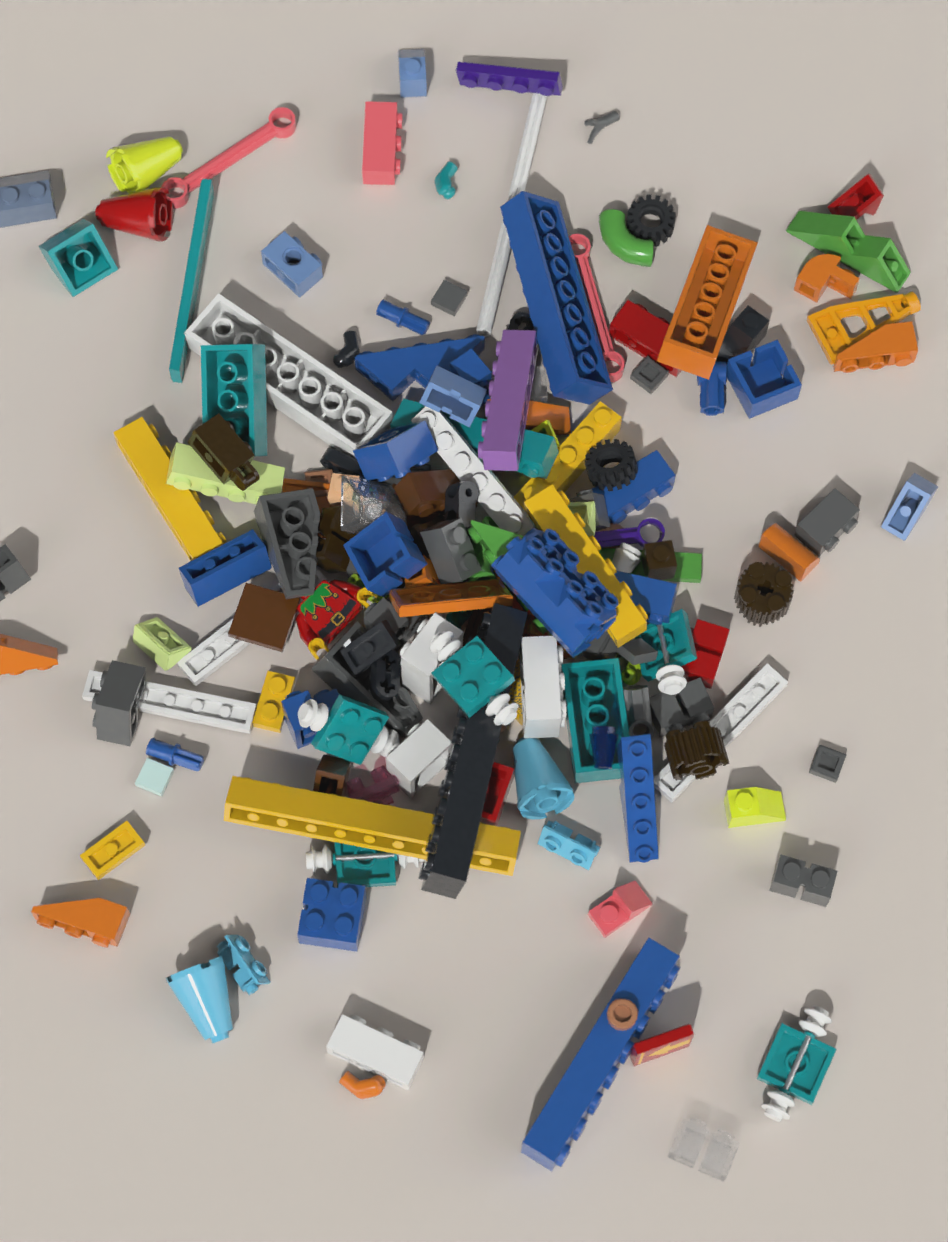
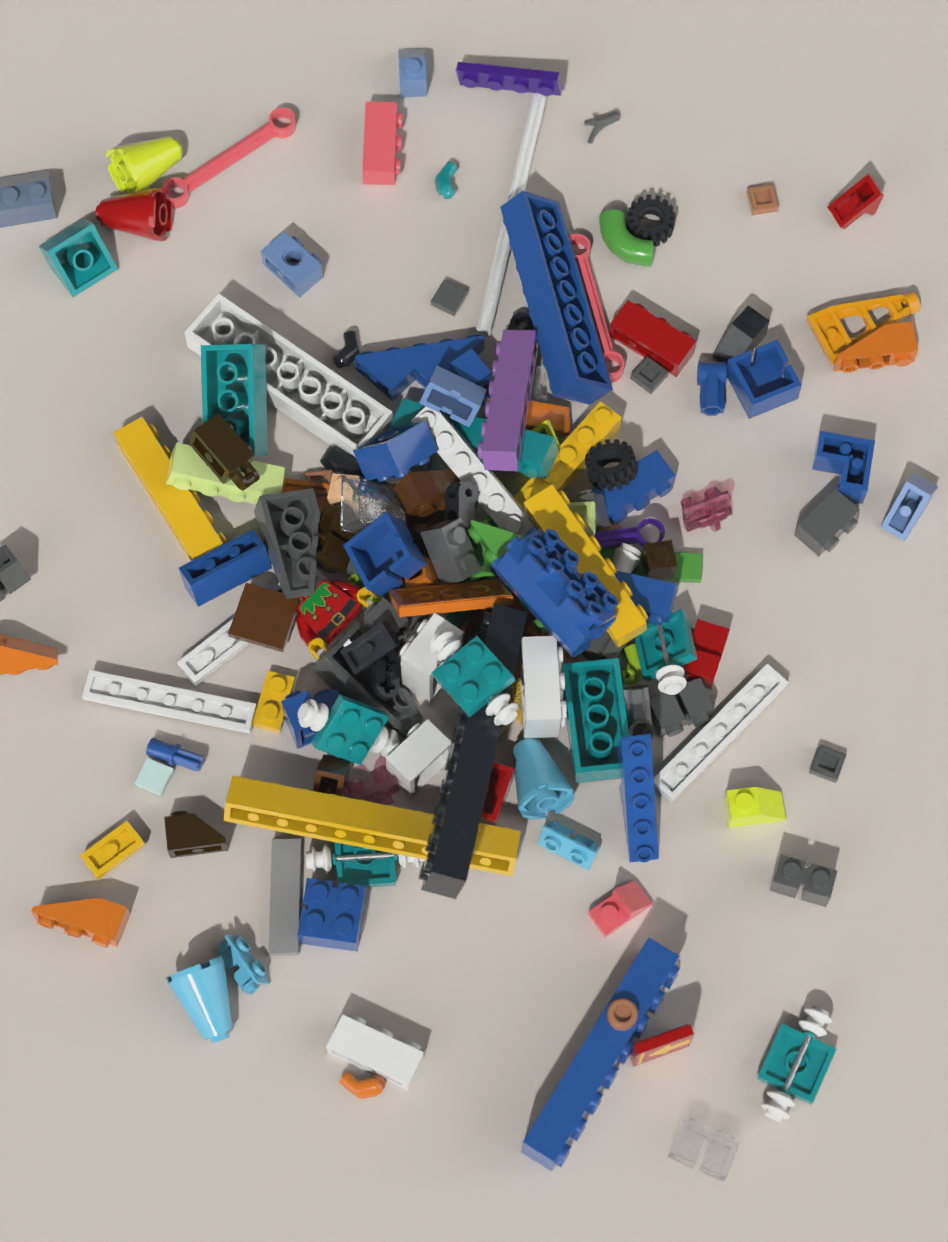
(118, 702): dark grey brick -> none
(160, 643): yellowish green slope -> none
(191, 279): teal tile -> none
(191, 836): none -> dark brown slope
(285, 896): none -> light grey tile
(402, 317): blue axle -> none
(603, 746): clear blue cone -> none
(637, 651): dark grey tile -> none
(695, 751): dark brown brick -> none
(707, 302): orange brick -> none
(707, 512): none -> clear pink hips
(762, 199): none -> nougat tile
(766, 580): dark brown brick -> none
(788, 552): orange brick -> none
(825, 272): orange brick -> none
(843, 237): bright green slope -> none
(849, 458): none -> blue brick

